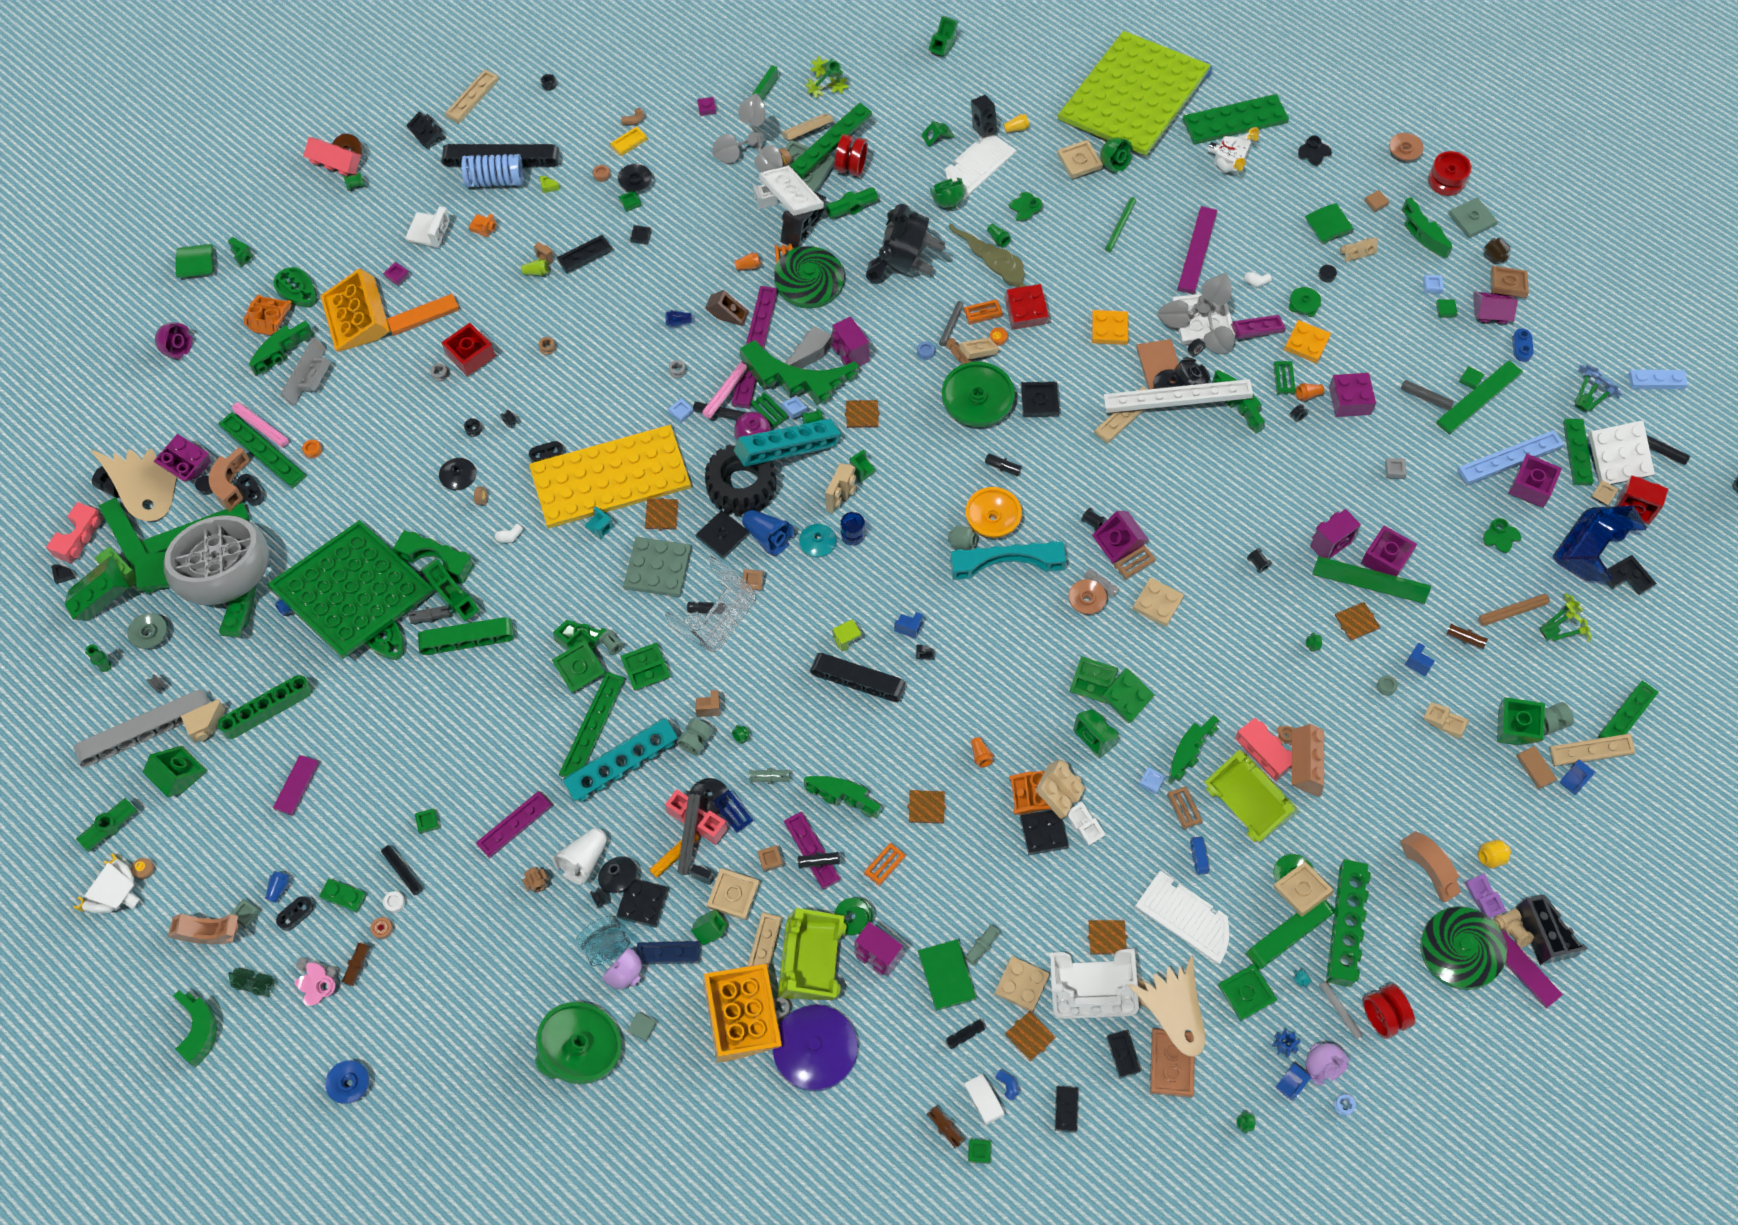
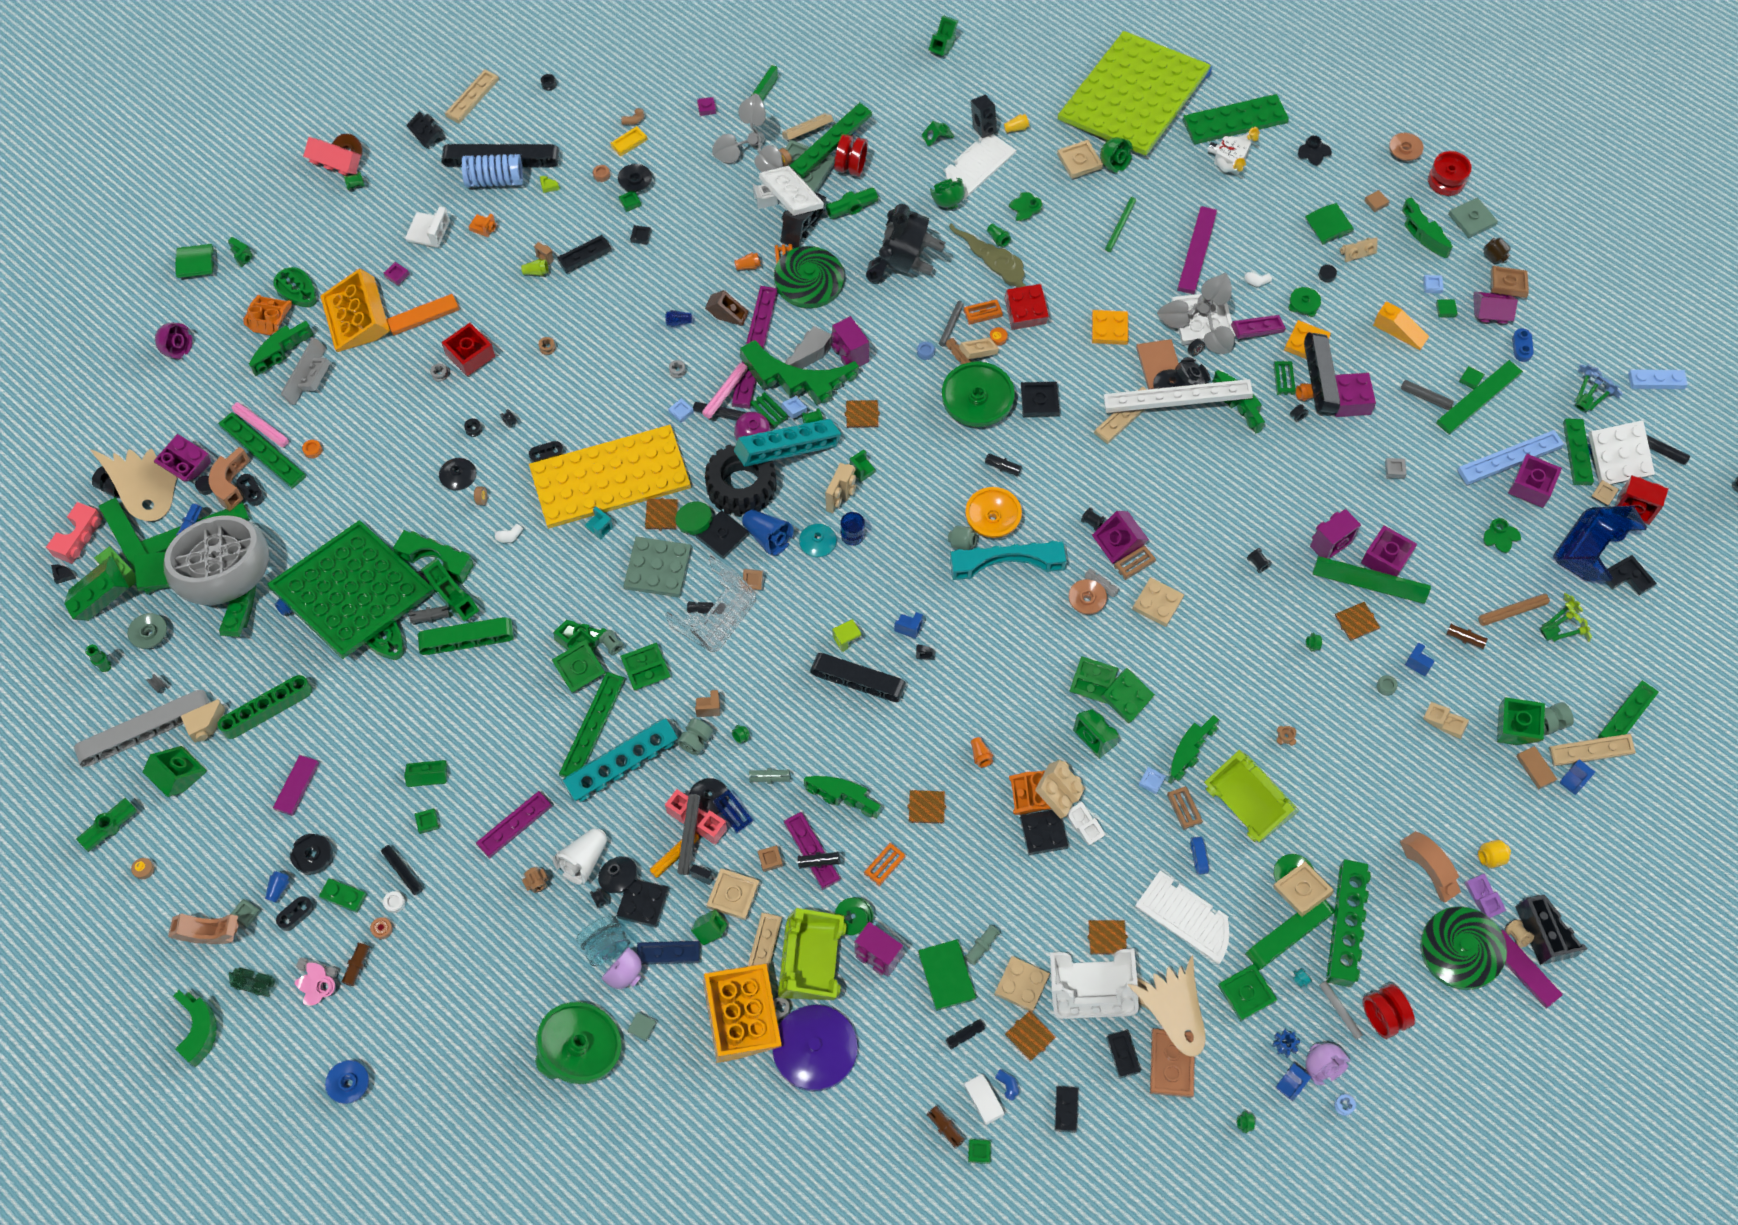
(110, 889): white torso -> none
(191, 517): none -> blue axle
(321, 859): none -> black plate
(426, 773): none -> green slope
(694, 517): none -> green tile
(826, 68): lime plant -> none
(1265, 748): coral brick -> none
(1308, 759): nougat slope -> none
(1322, 372): none -> beam
(1398, 324): none -> light orange slope
(1505, 919): tan pin -> none

